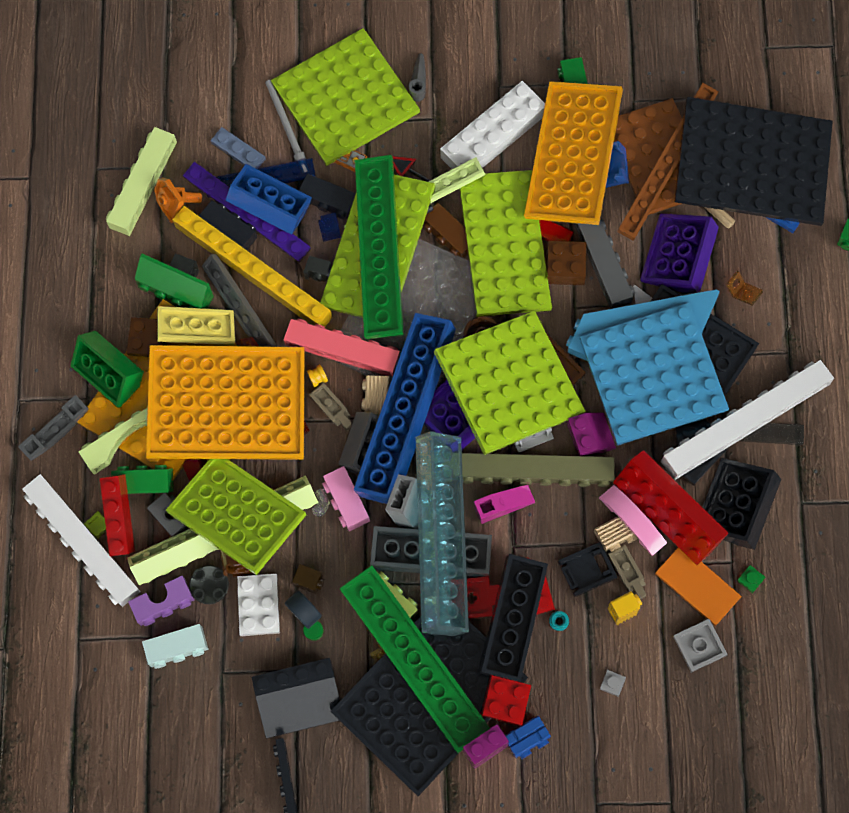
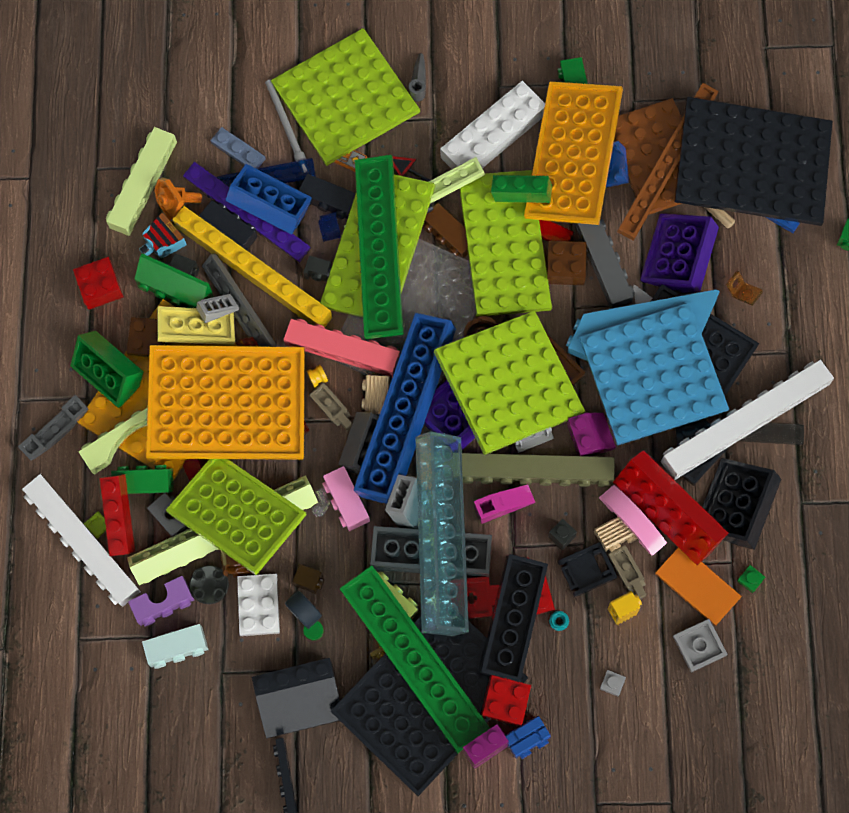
(98, 283): none -> red brick
(162, 238): none -> torso
(207, 316): none -> light grey slope
(521, 188): none -> green brick
(562, 534): none -> pearl dark grey brick

